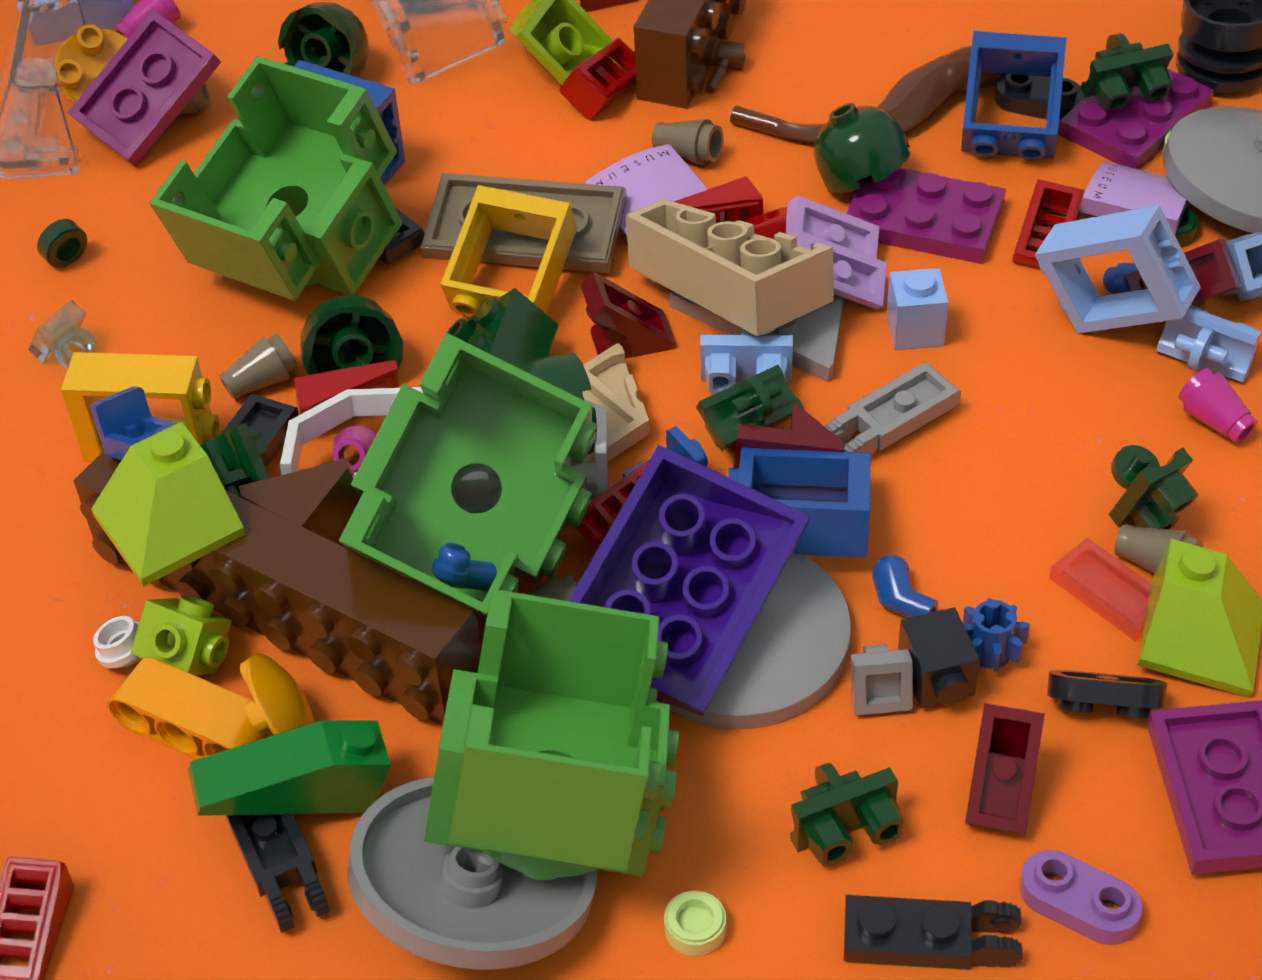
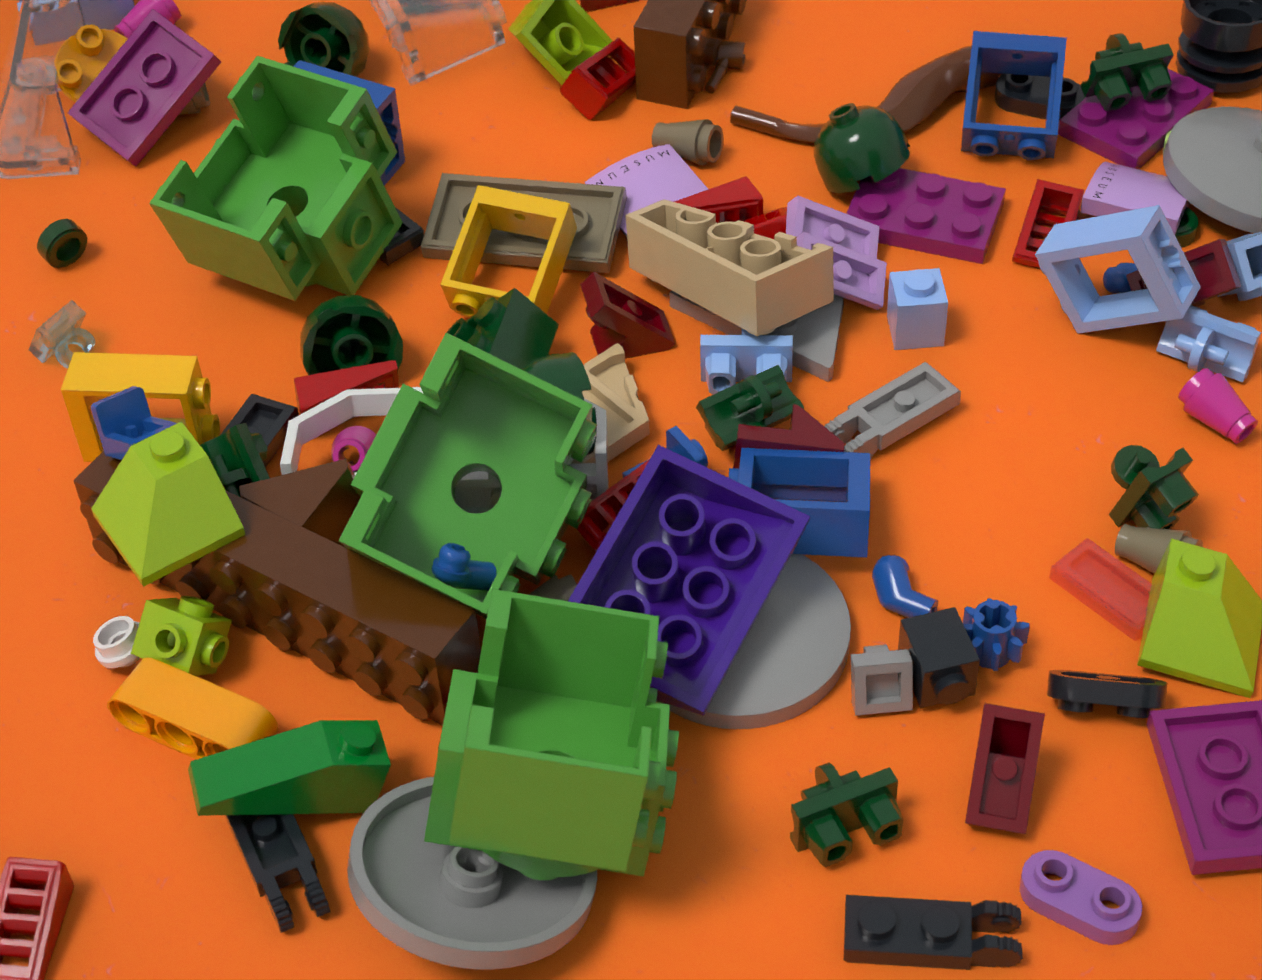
(260, 367): dark tan cone -> none
(276, 697): light orange dish -> none
(695, 923): yellowish green tile -> none

